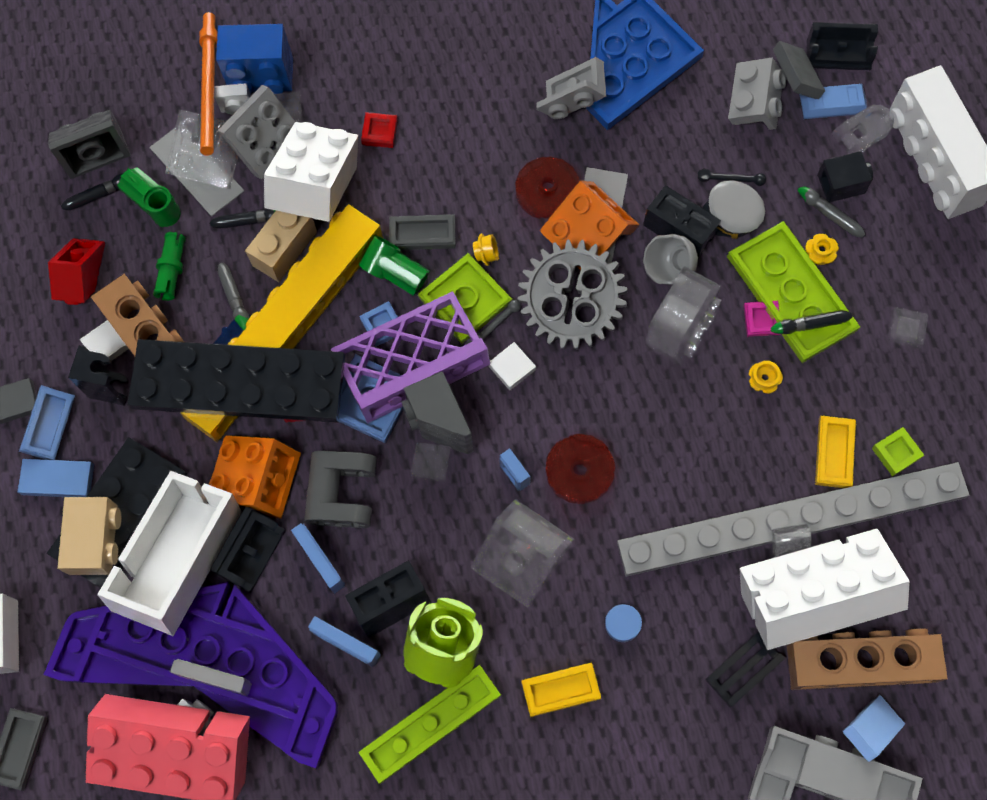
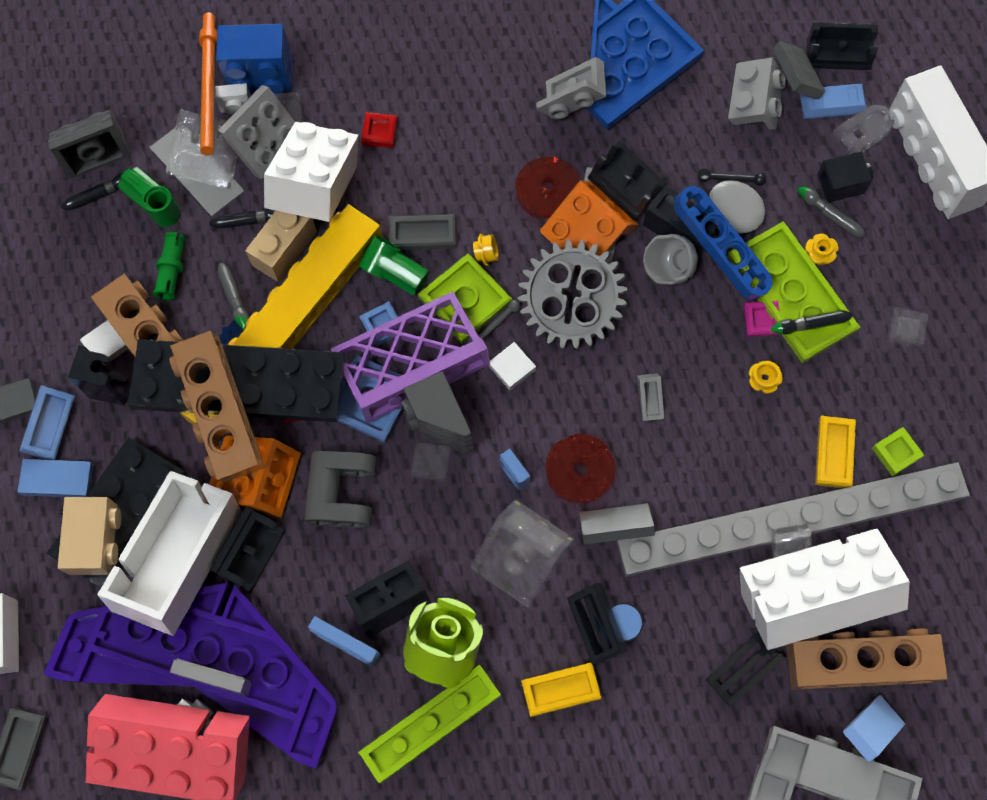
(75, 270): red slope -> none
(244, 454): none -> medium nougat brick
(318, 558): medium blue tile -> none
(602, 621): none -> black tile
(616, 523): none -> tile
(626, 180): none -> black hinge
(650, 396): none -> light grey piece
(684, 316): clear brick -> none
(718, 246): none -> blue beam

